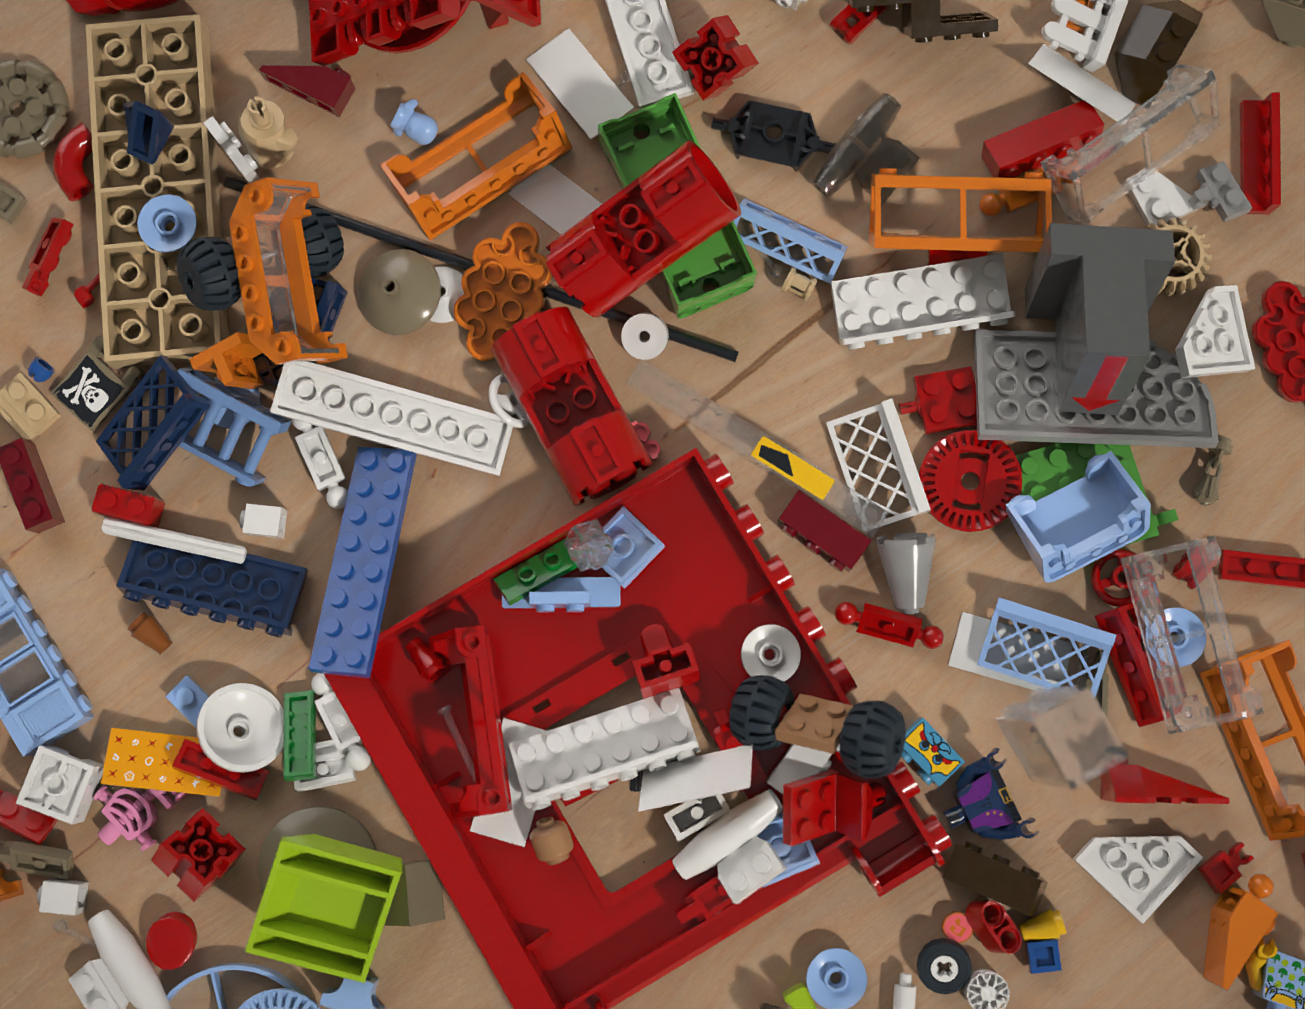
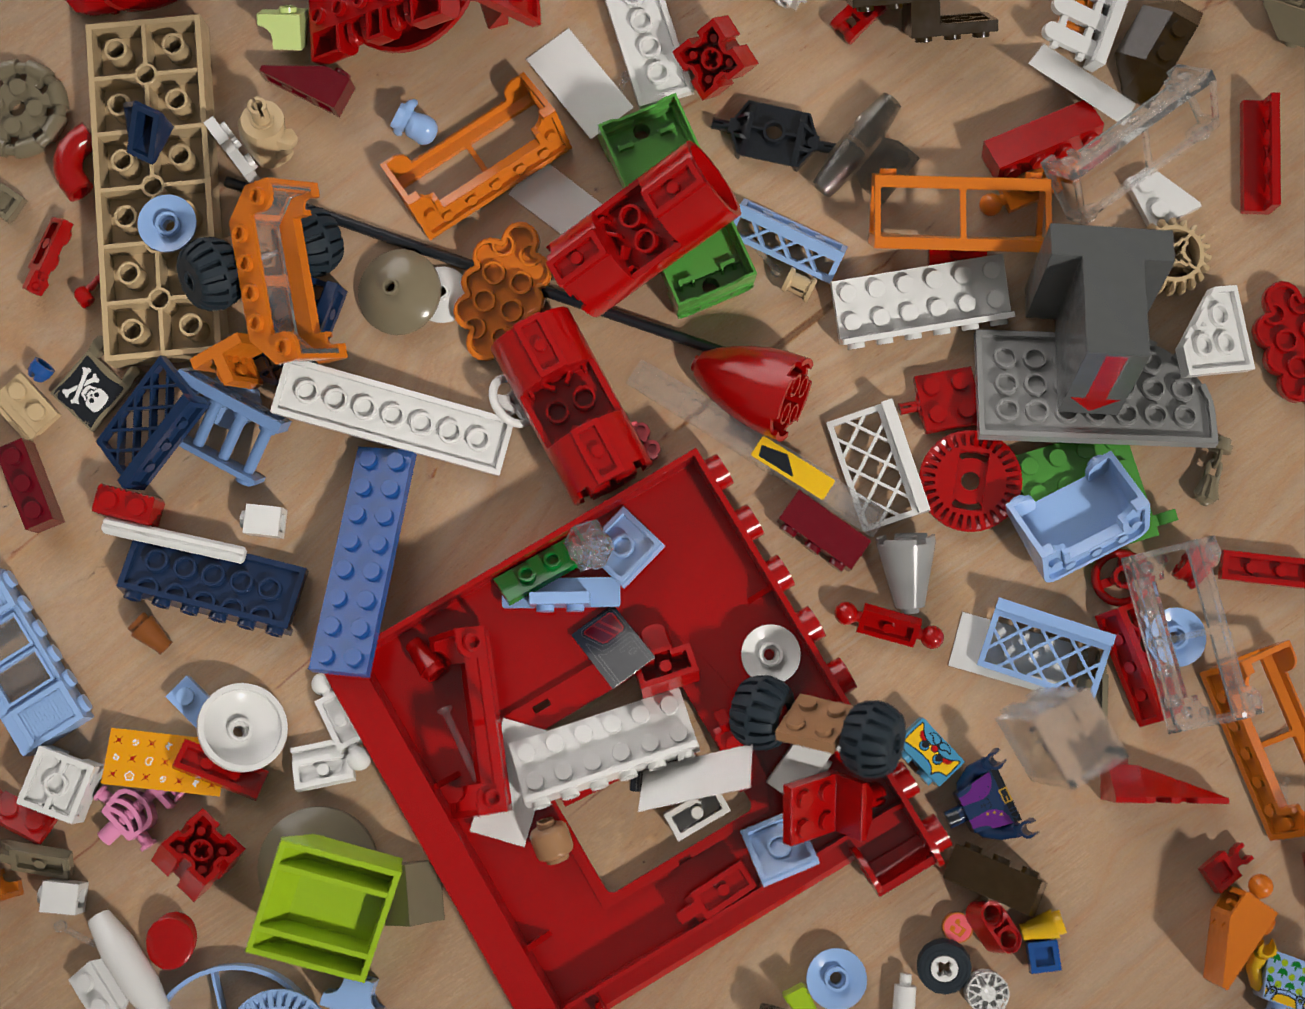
(286, 26): none -> yellowish green brick
(299, 735): green plate -> none
(322, 462): white plate -> none
(613, 646): none -> black sticker
(635, 345): white piece -> none
(734, 846): white plate -> none
(756, 385): none -> red cylinder
(1138, 868): white plate -> none
(1221, 192): light grey hinge -> none

